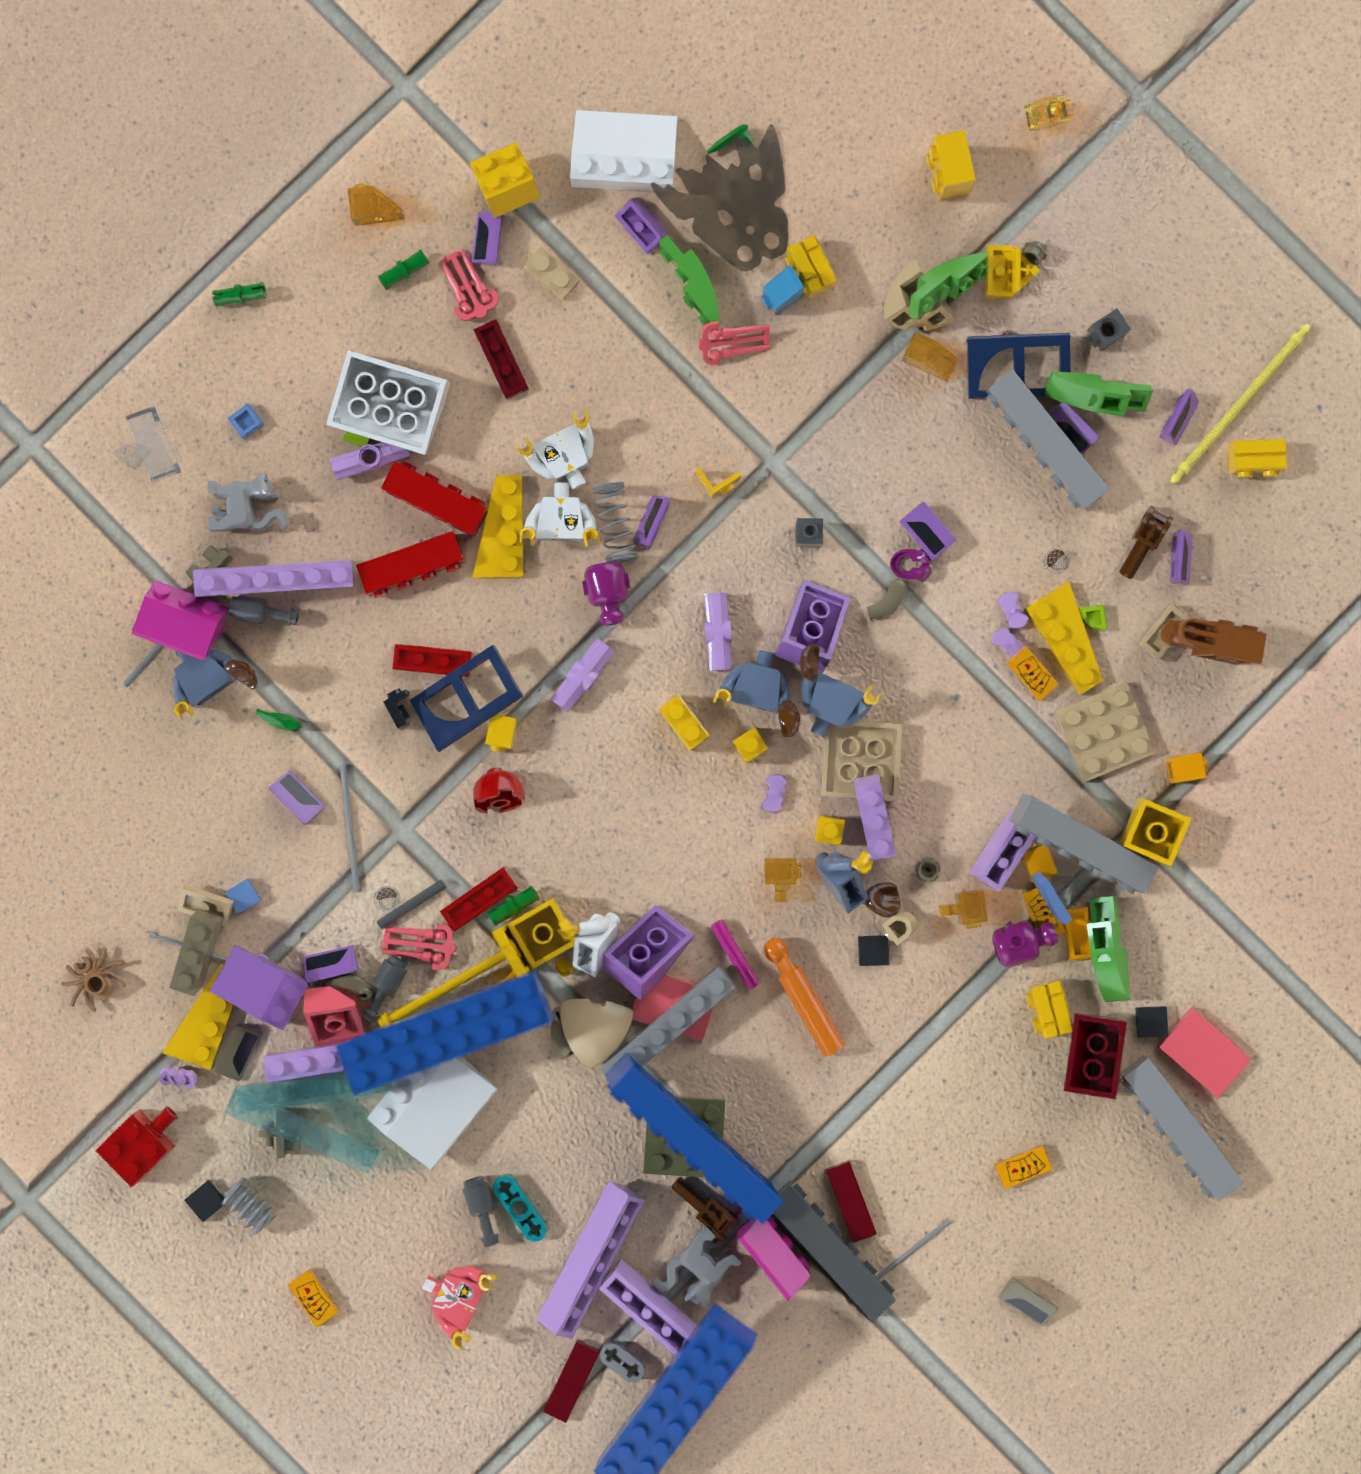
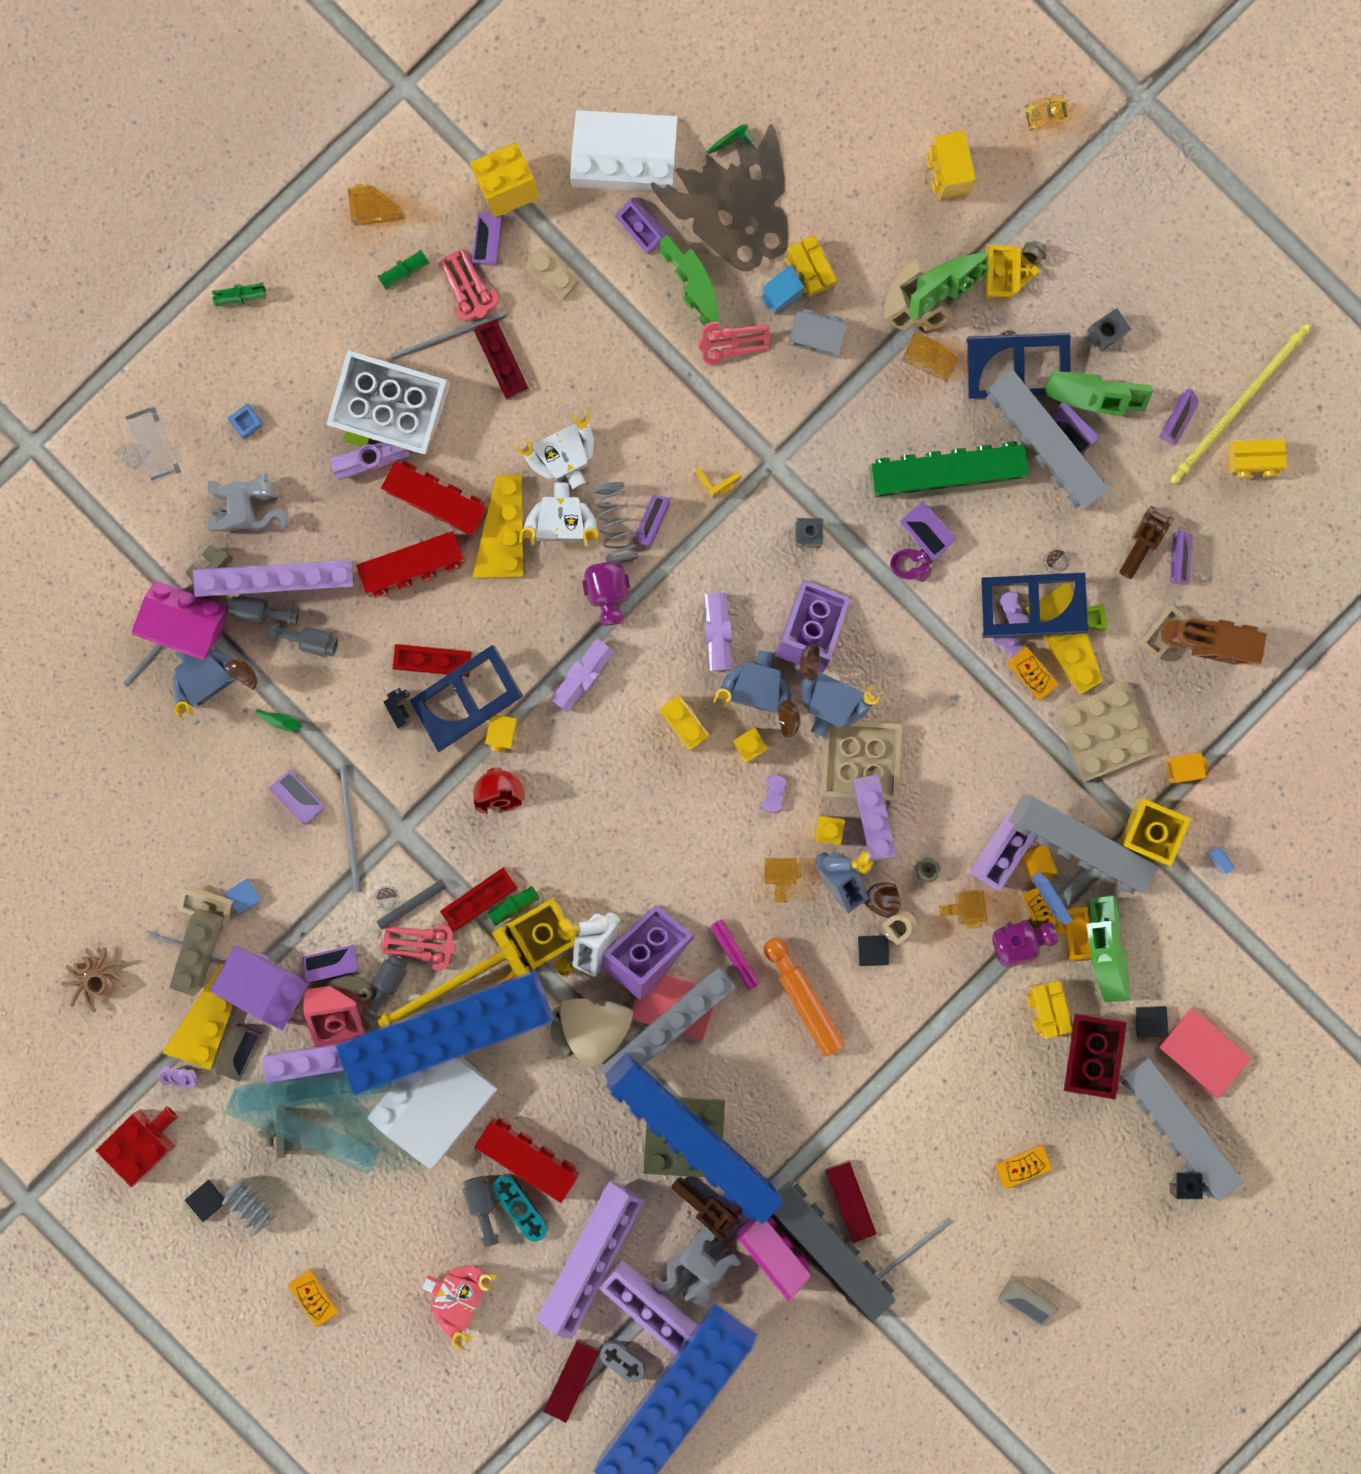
(309, 639): none -> dark grey piece
(448, 335): none -> light grey piece
(527, 1160): none -> red brick
(817, 332): none -> light grey piece
(891, 600): dark tan arm -> none
(948, 470): none -> green brick
(1071, 621): none -> dark blue window
(1187, 1186): none -> black bracket
(1220, 860): none -> medium blue tile

